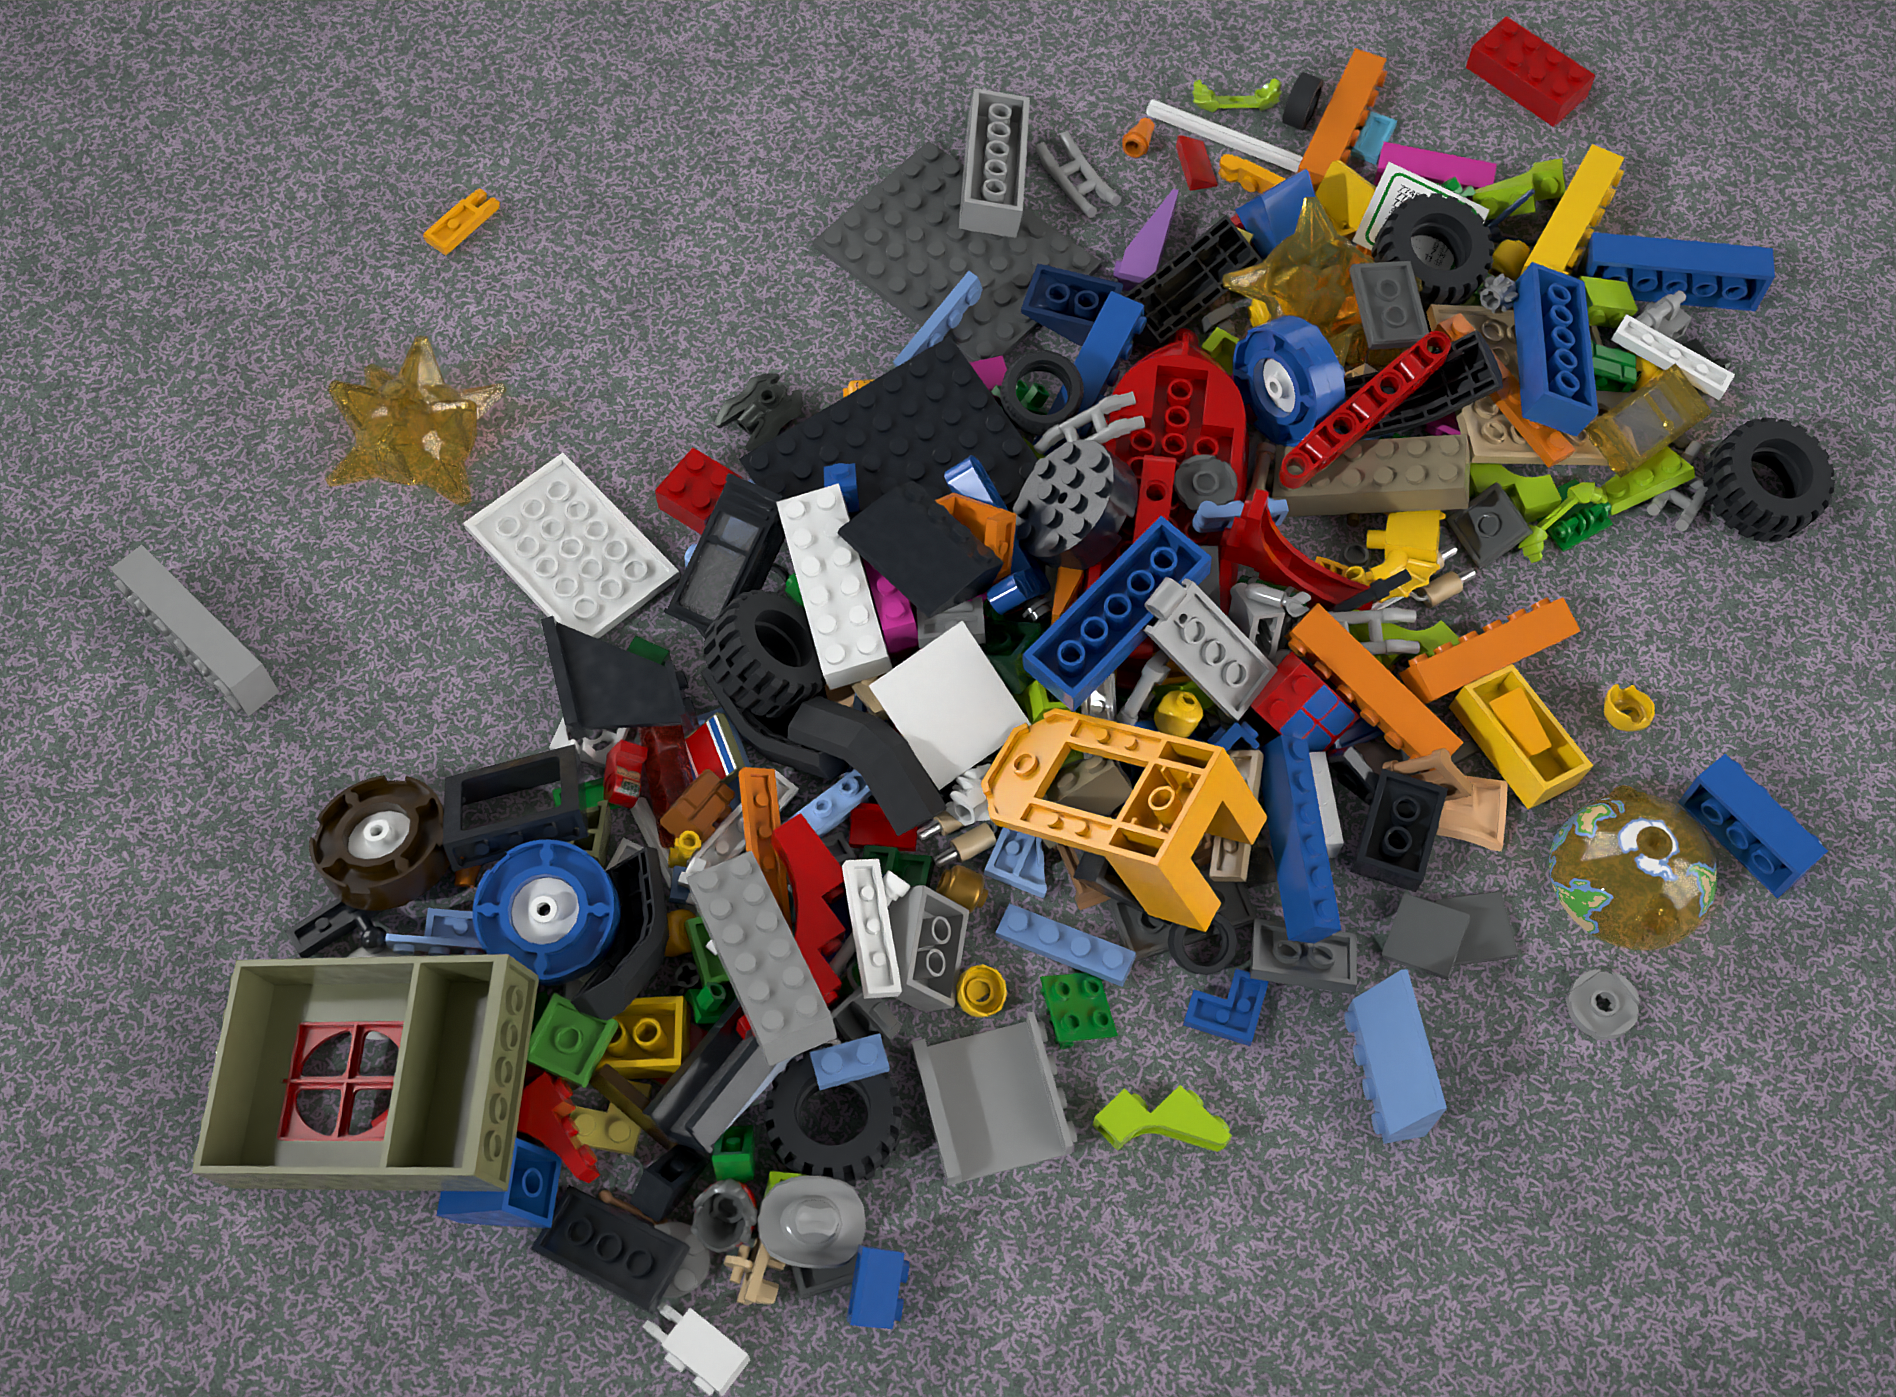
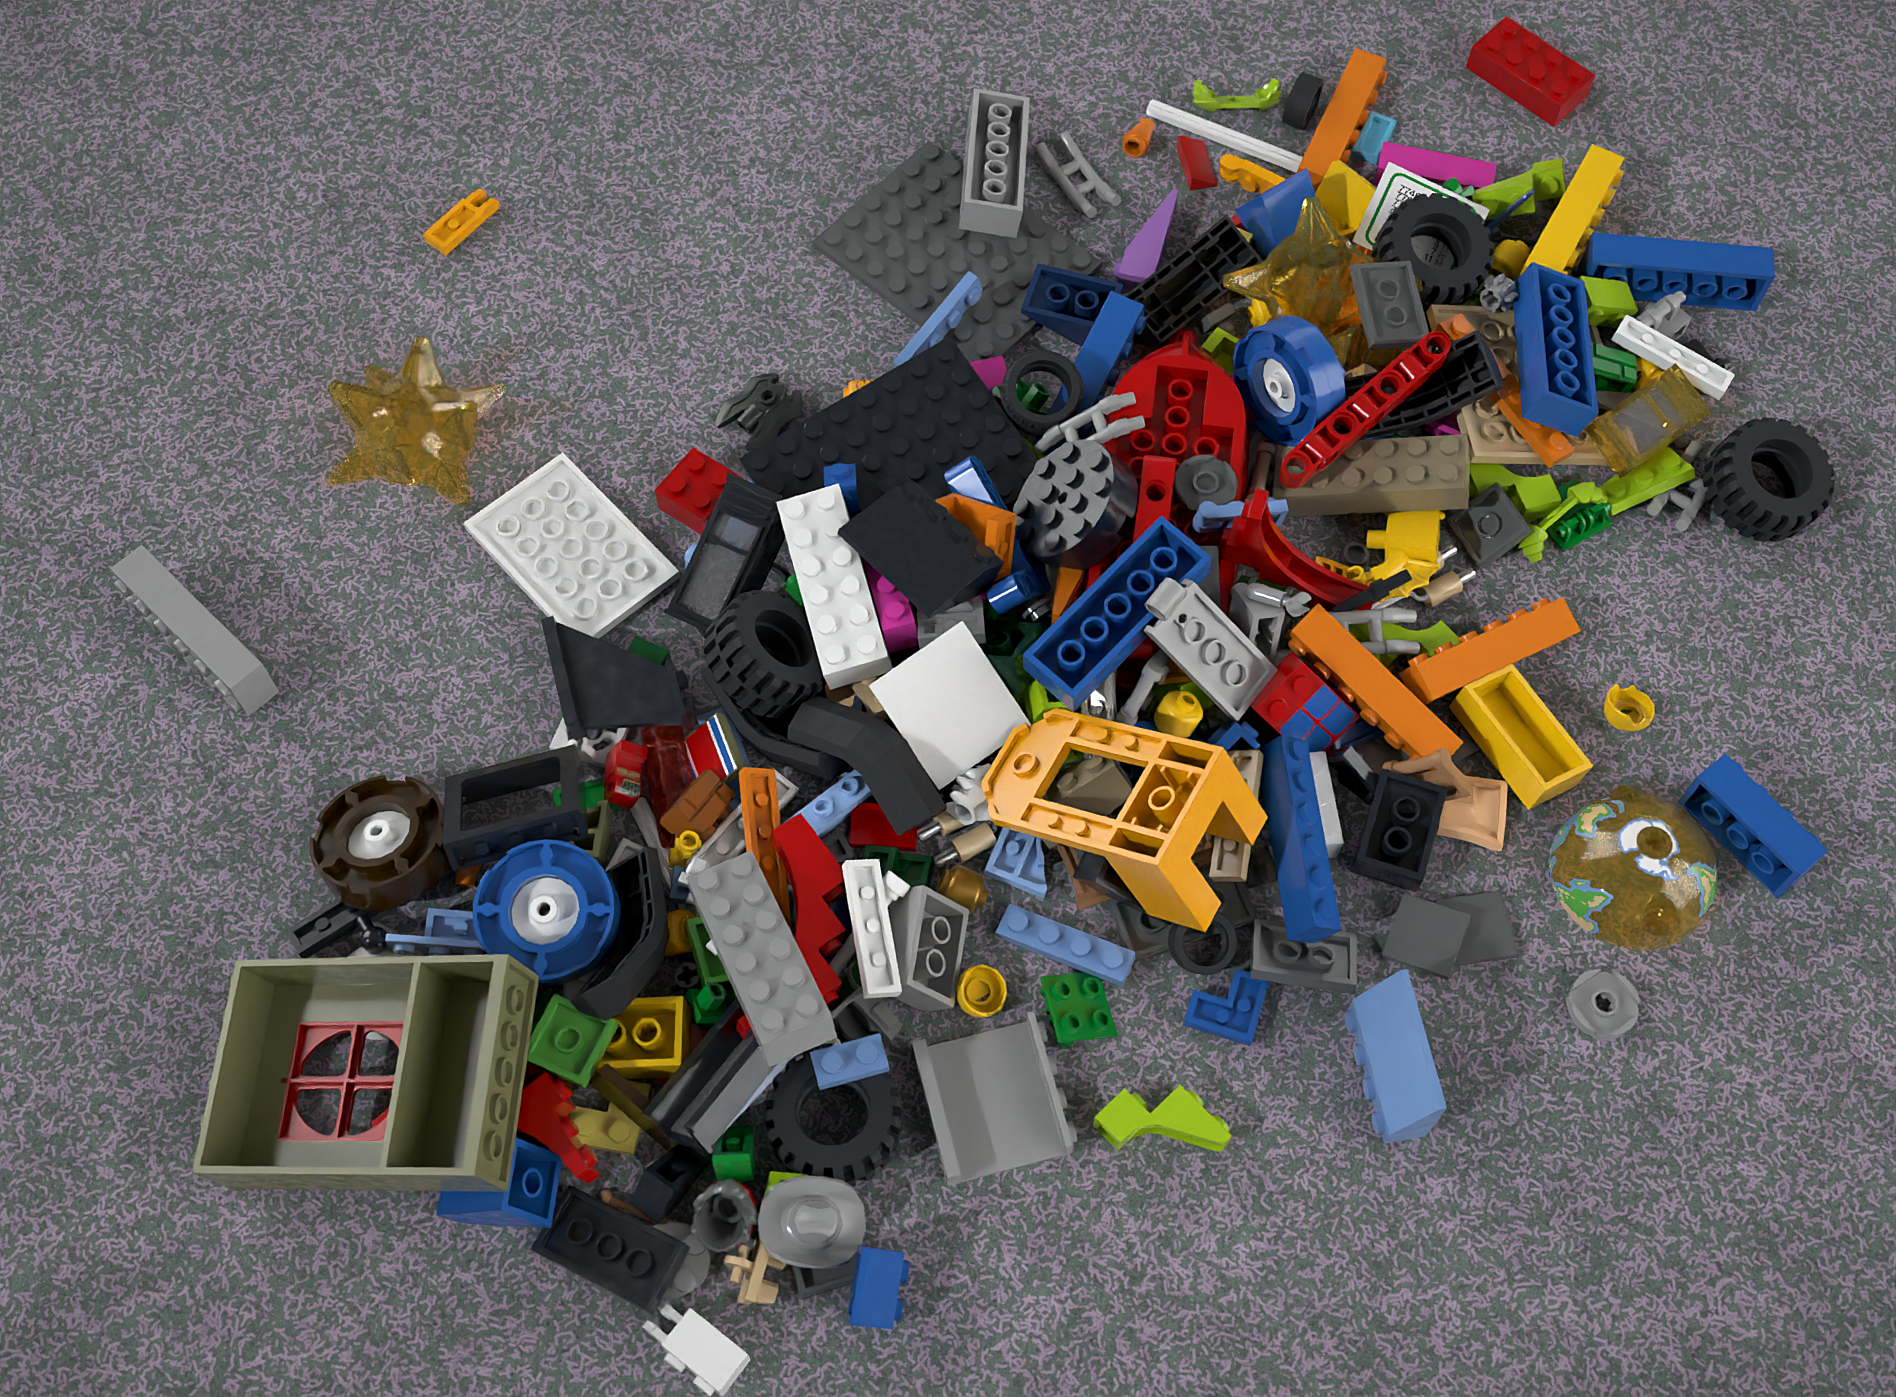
(1520, 722): light orange slope -> none

